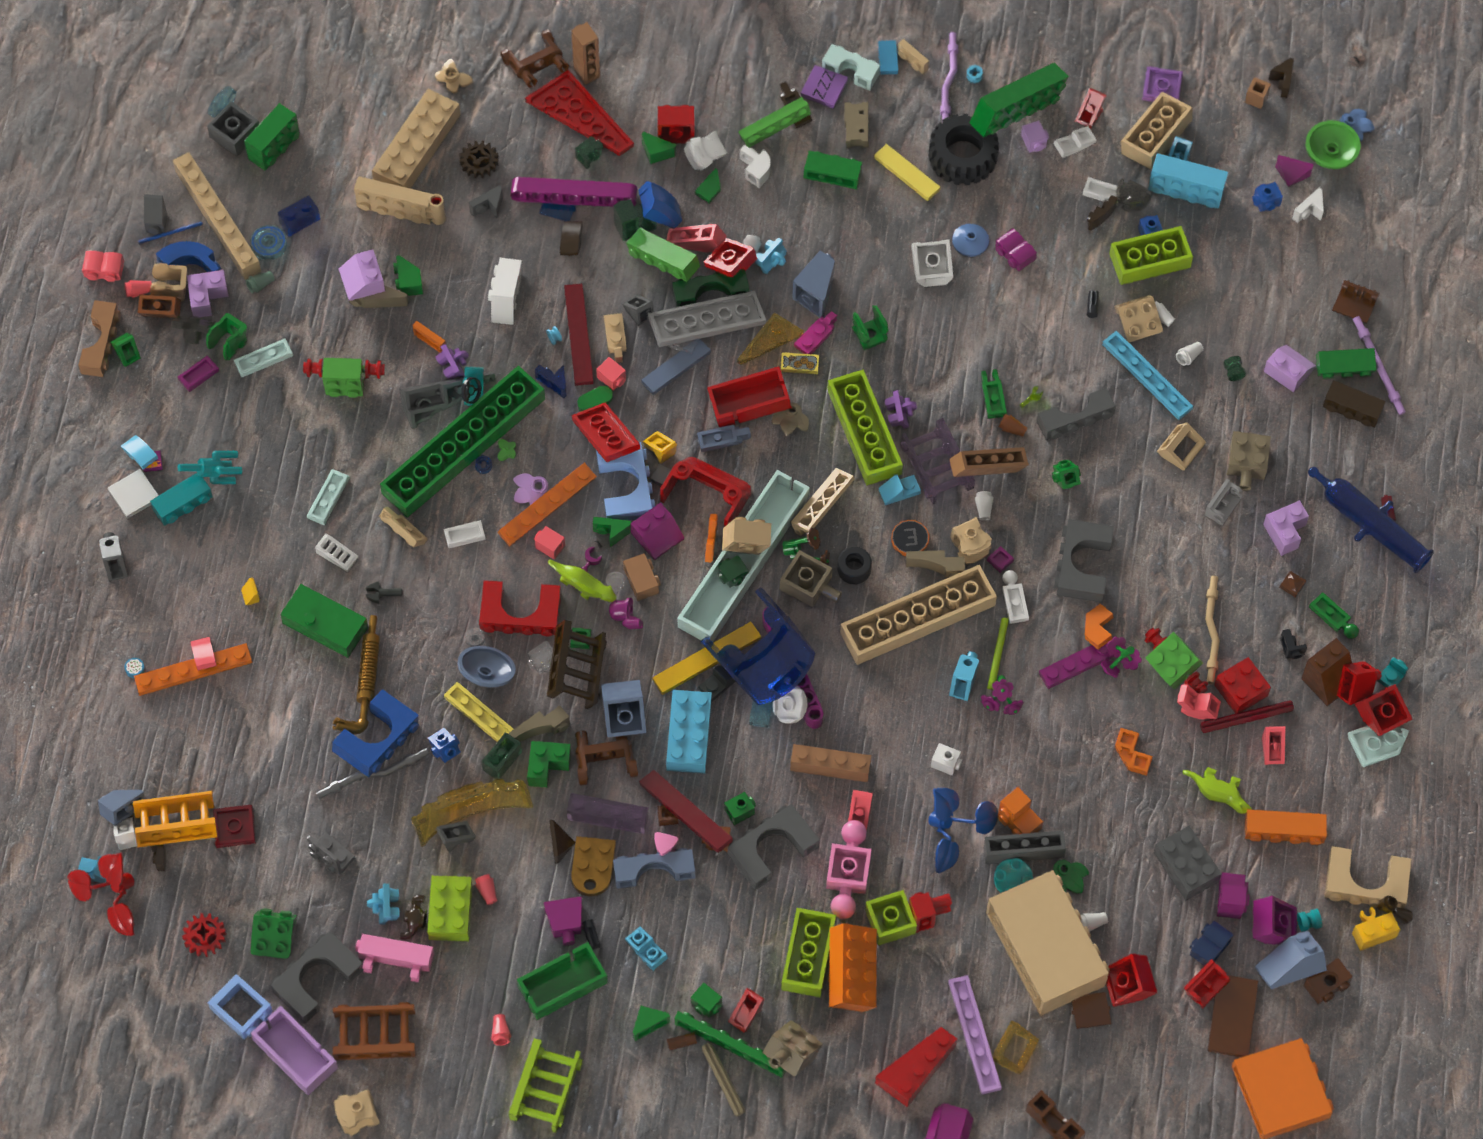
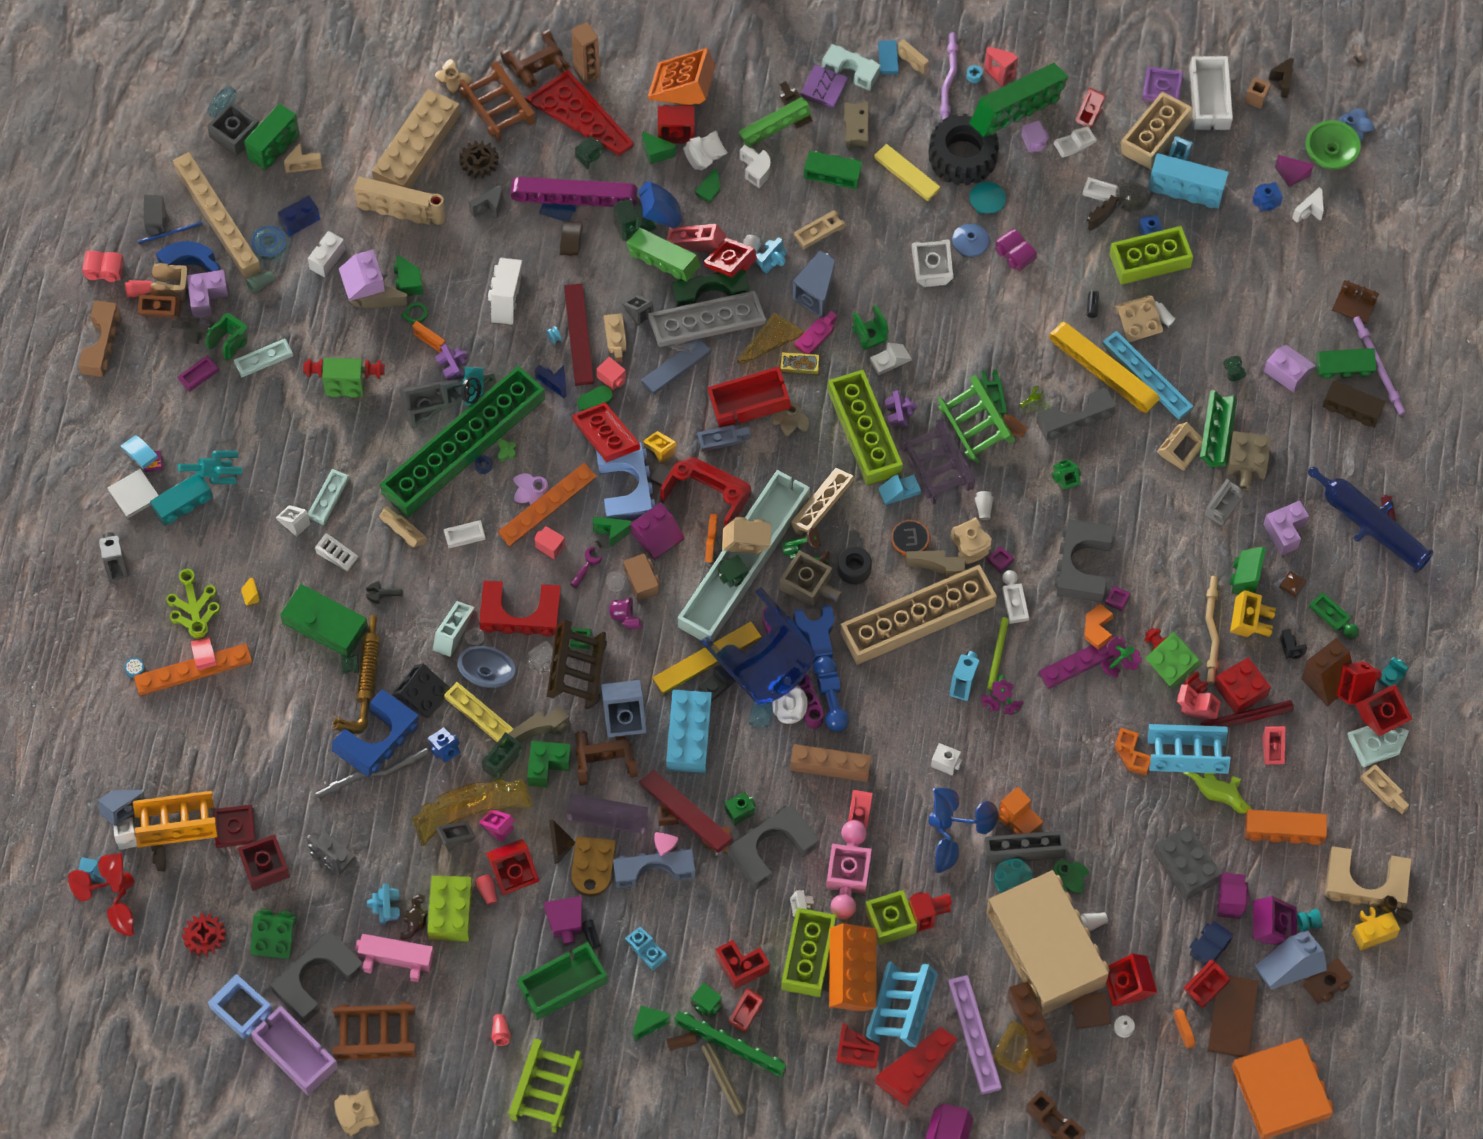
(126, 349): green slope -> none
(193, 607): none -> lime plant
(263, 862): none -> dark red brick
(294, 519): none -> white slope
(297, 162): none -> tan slope
(326, 256): none -> white piece
(349, 664): none -> clear green wheel
(405, 315): none -> green piece
(422, 689): none -> black bracket
(452, 628): none -> light aqua slope
(498, 824): none -> dark pink slope
(506, 87): none -> dark orange fence
(512, 866): none -> red slope
(583, 582): lime animal -> none
(683, 78): none -> orange slope
(741, 969): none -> red brick
(792, 1048): dark tan brick -> none
(799, 900): none -> white tile
(819, 229): none -> tan plate
(824, 665): none -> blue piece
(856, 1050): none -> red wing
(891, 358): none -> white slope
(918, 1006): none -> medium azure fence
(987, 197): none -> teal dish
(988, 462): medium nougat brick -> none
(994, 418): none -> bright green fence
(1007, 63): none -> coral tile
(1039, 1038): none -> reddish brown arch
(1104, 367): none -> yellow beam
(1117, 598): none -> magenta tile
(1124, 1026): none -> white tile
(1184, 1028): none -> orange tile
(1188, 354): white cone -> none
(1188, 735): none -> medium azure fence
(1211, 93): none -> white piece
(1220, 429): none -> green fence
(1246, 615): none -> yellow brick
(1248, 570): none -> green slope
(1385, 788): none -> tan hinge

